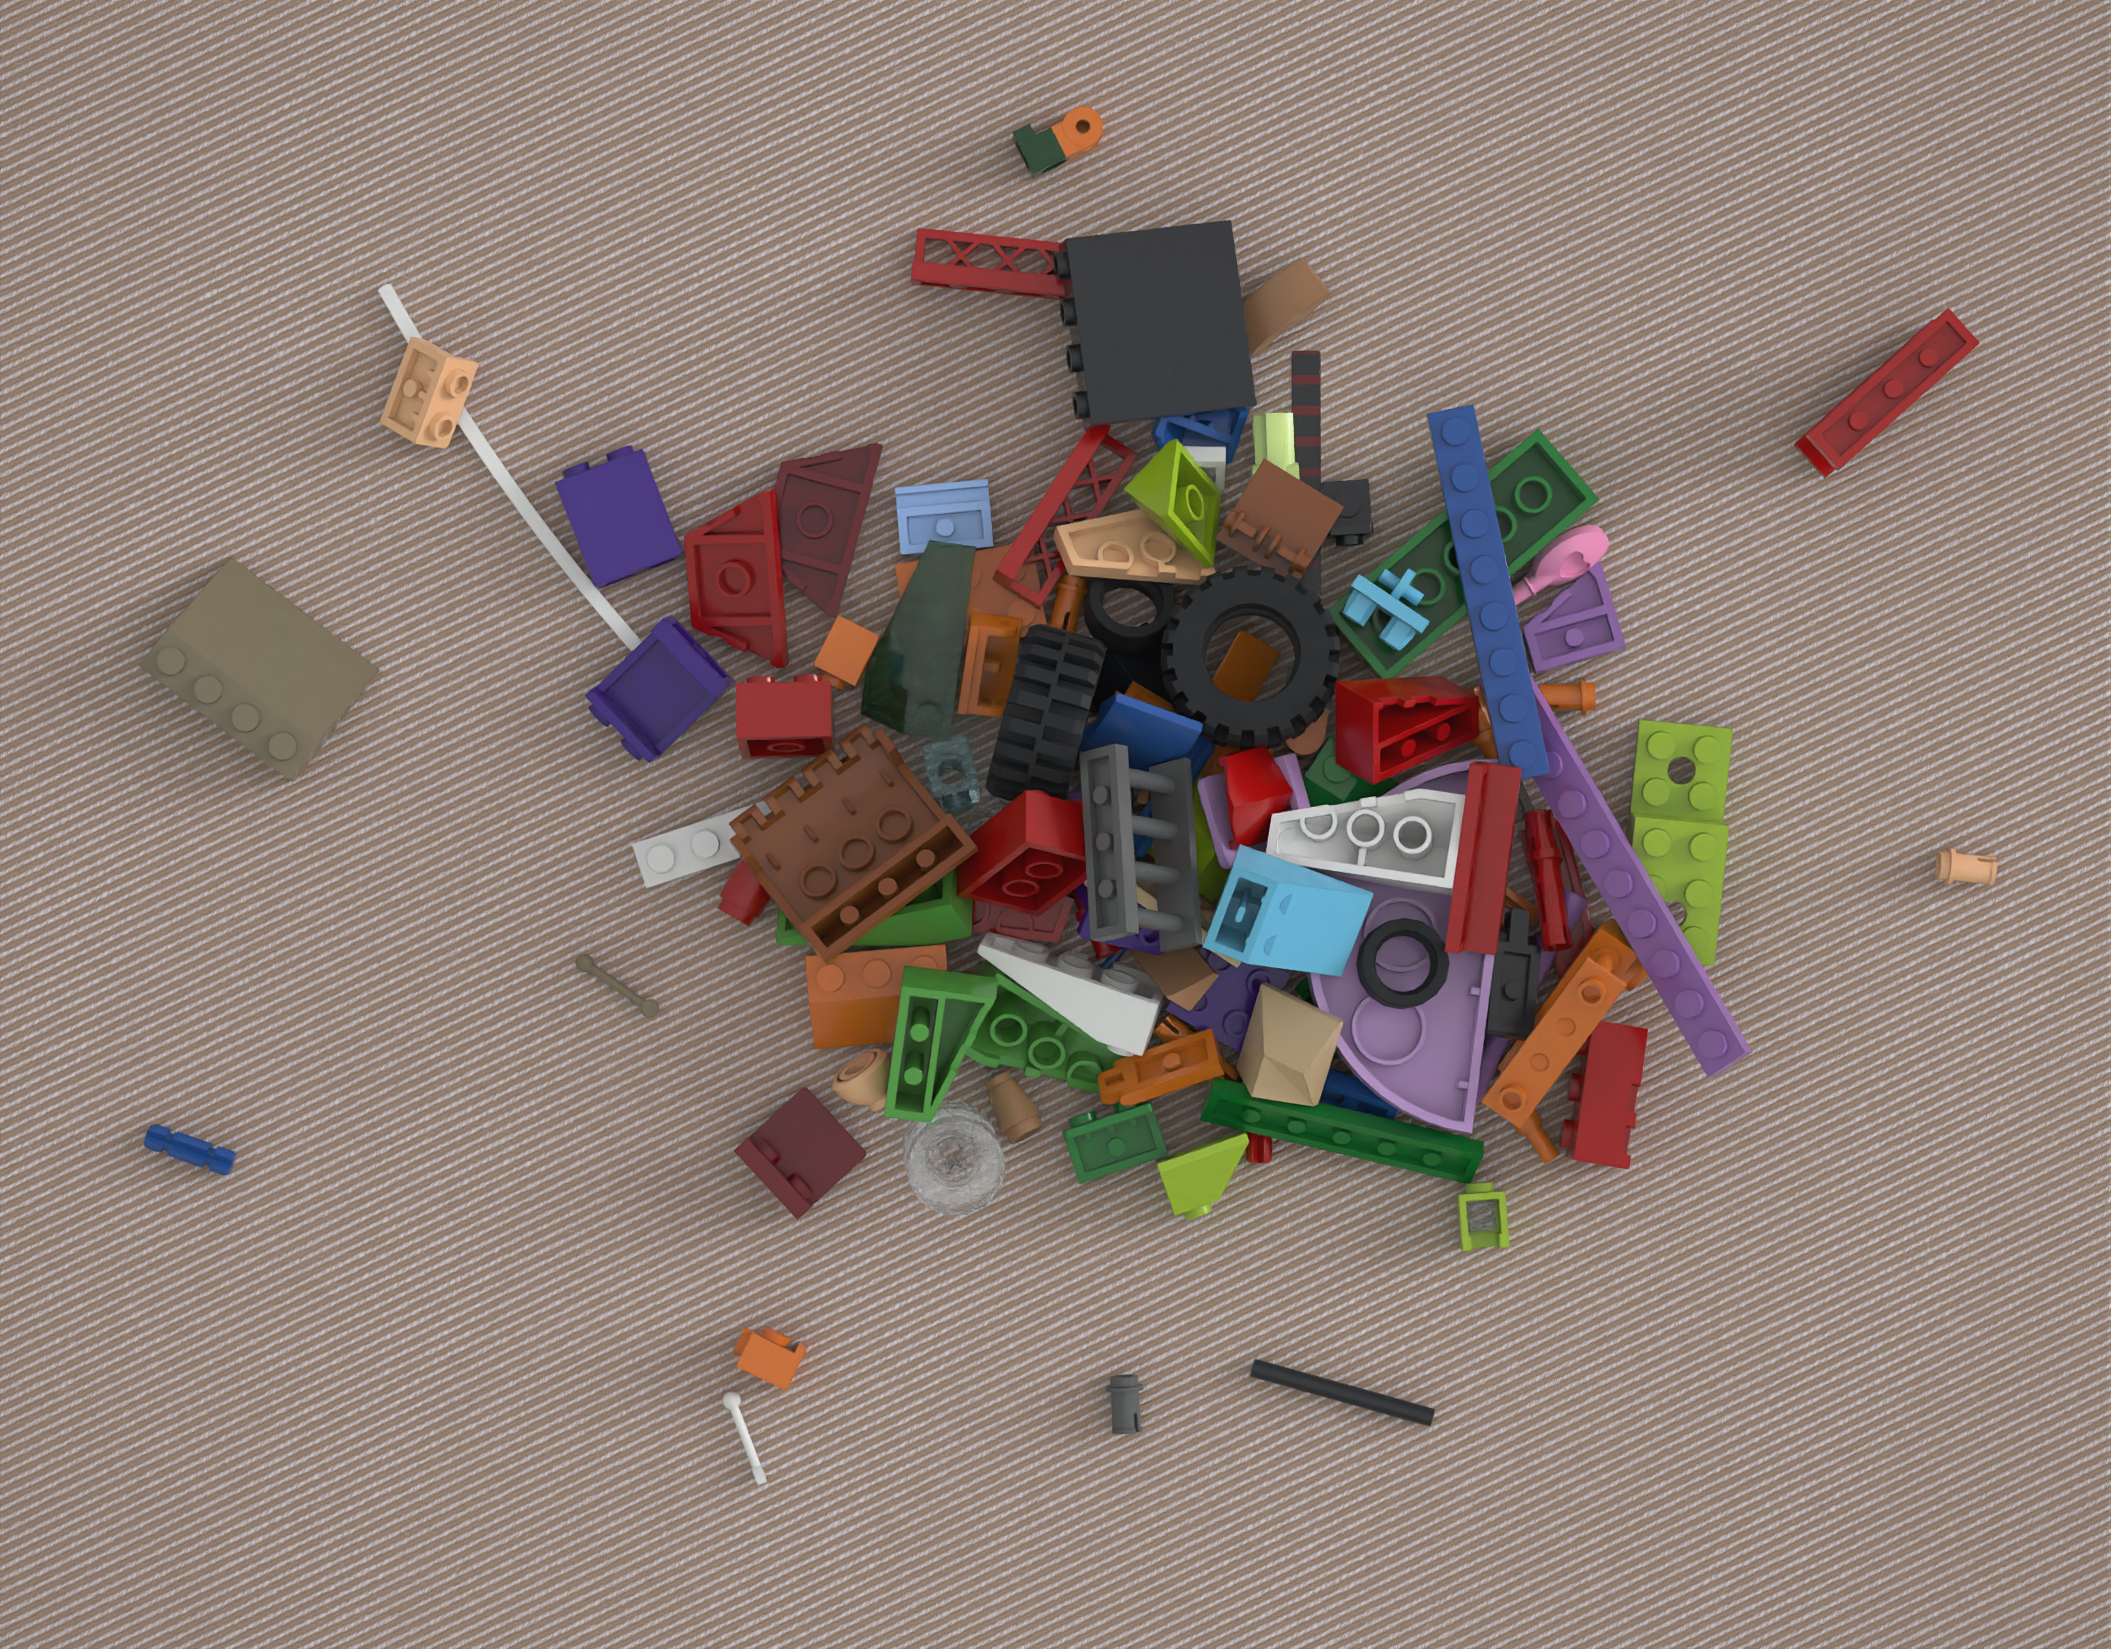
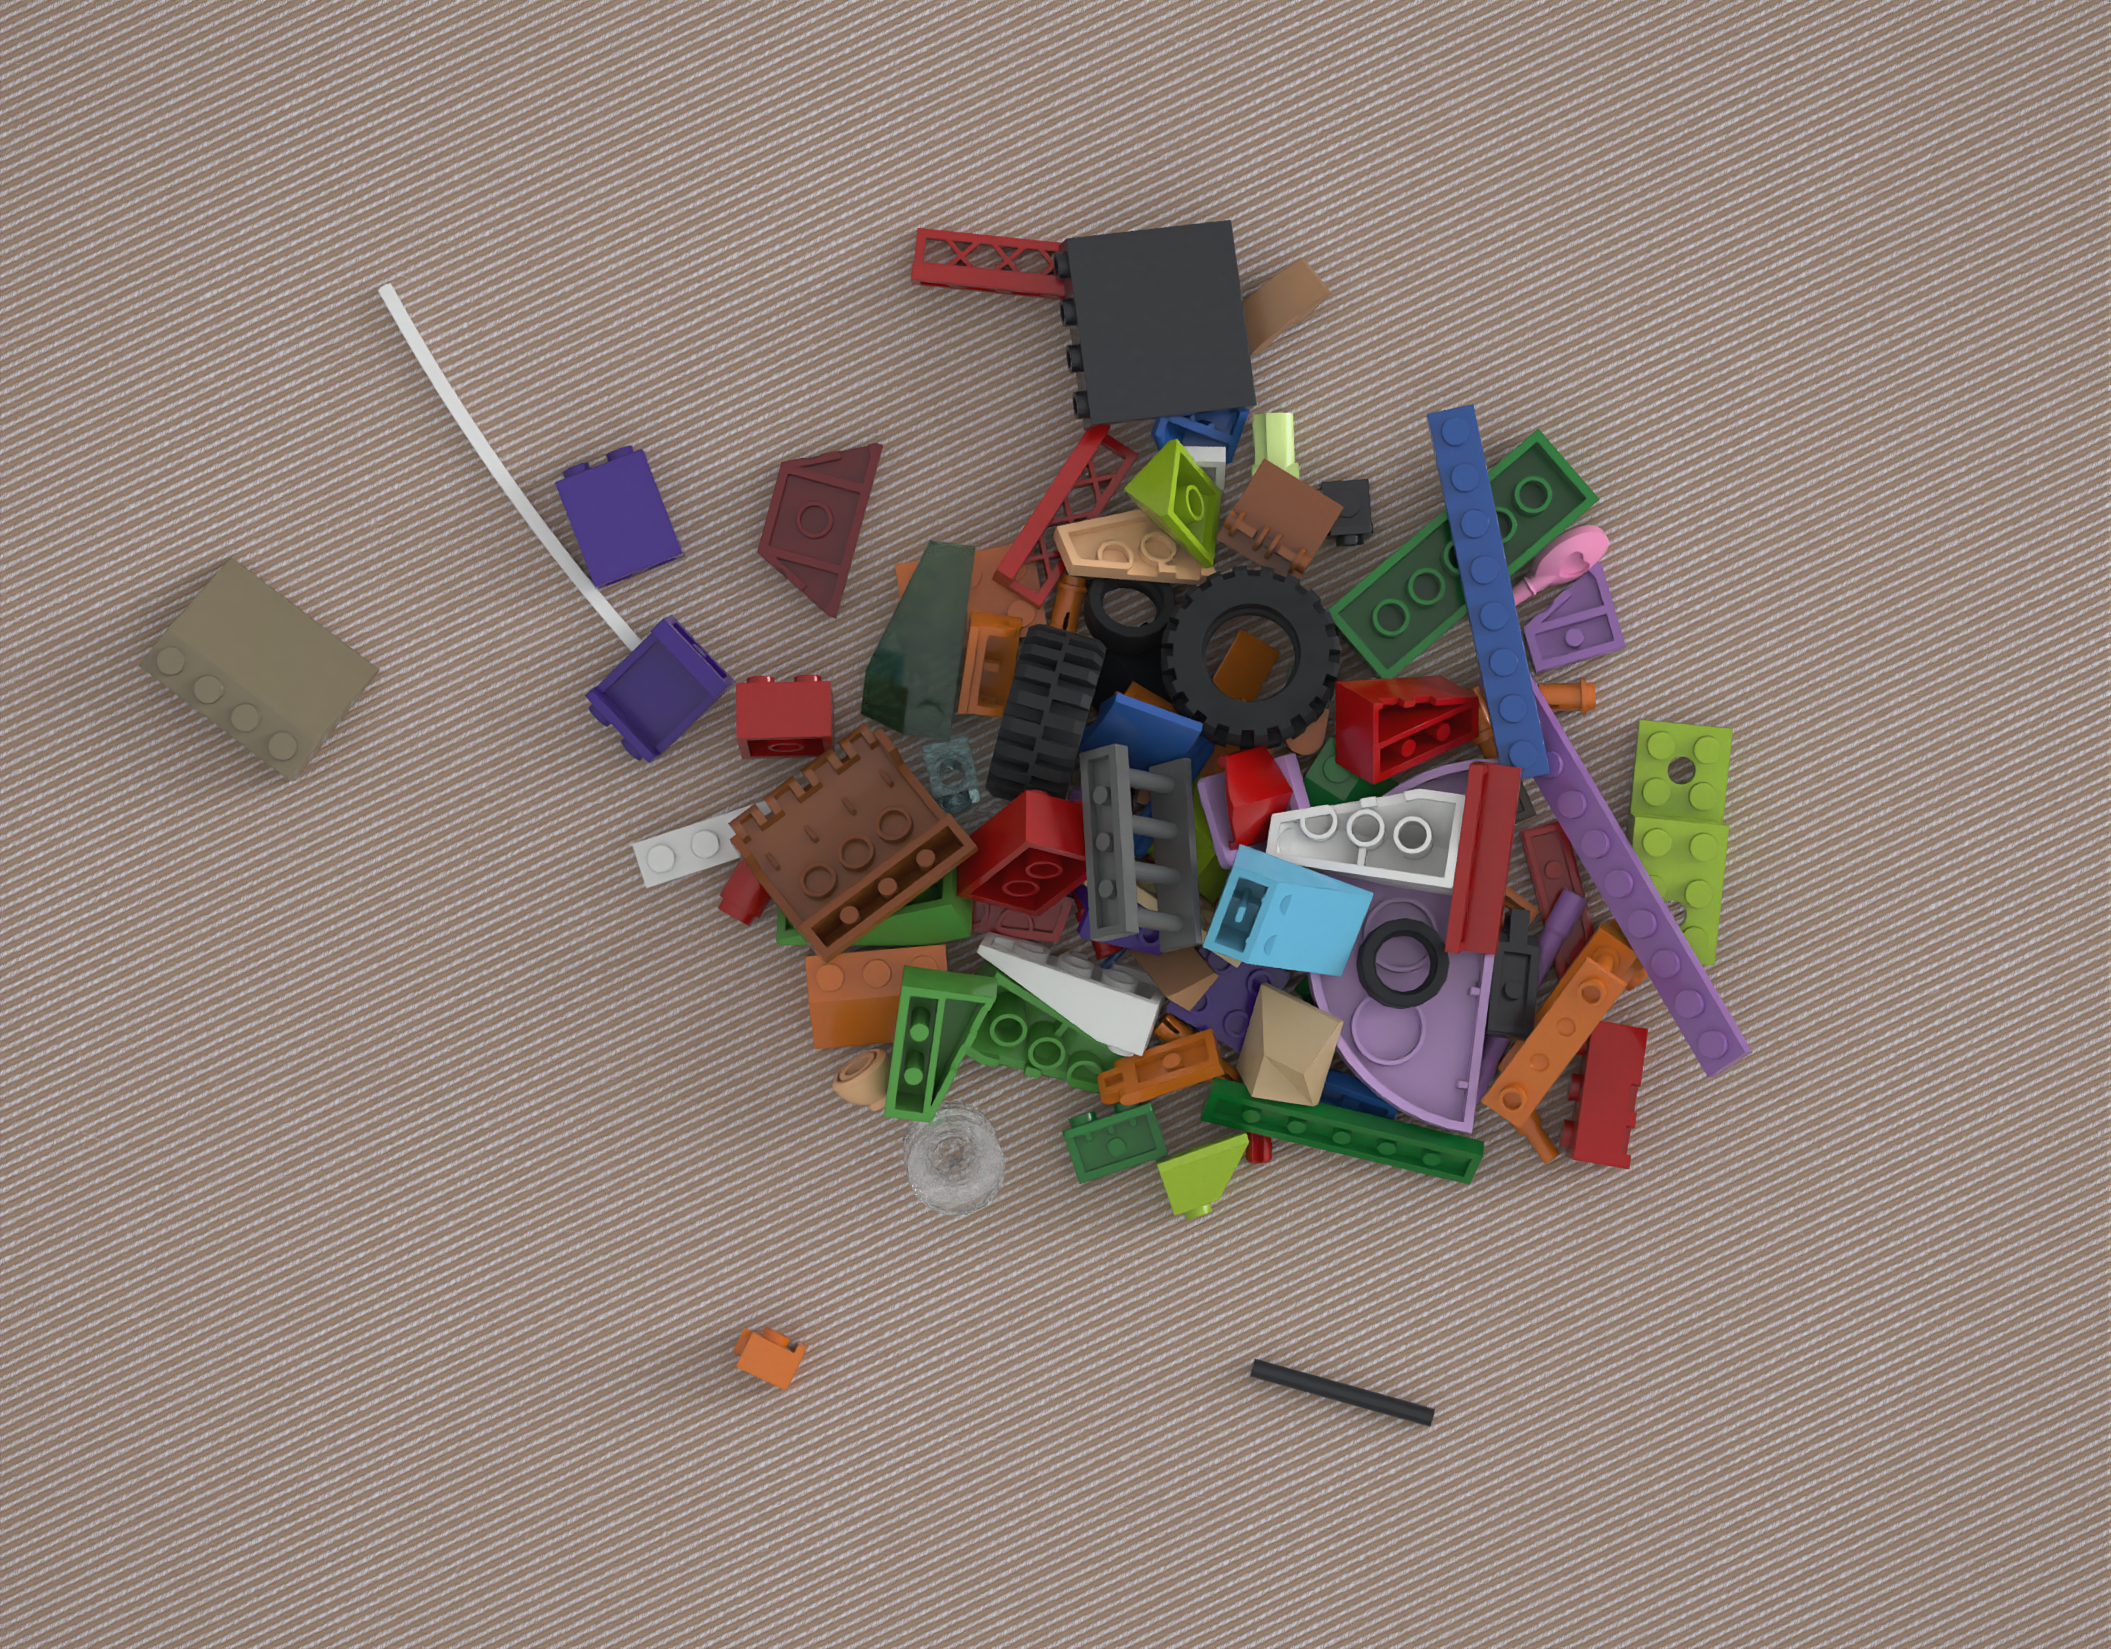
(189, 1149): blue axle -> none
(428, 394): light nougat bracket -> none
(648, 1007): dark tan hinge -> none
(731, 1401): white hinge -> none
(738, 579): red wing -> none
(801, 1152): dark red bracket -> none
(846, 653): orange brick -> none
(944, 514): light blue plate -> none
(1013, 1109): medium nougat cone -> none
(1060, 143): leg -> none
(1125, 1403): dark grey pin -> none
(1307, 437): black sticker -> none
(1368, 596): medium azure hips -> none
(1482, 1216): lime window -> none
(1545, 861): red pin -> none
(1886, 393): red fence -> none
(1965, 868): light nougat pin -> none

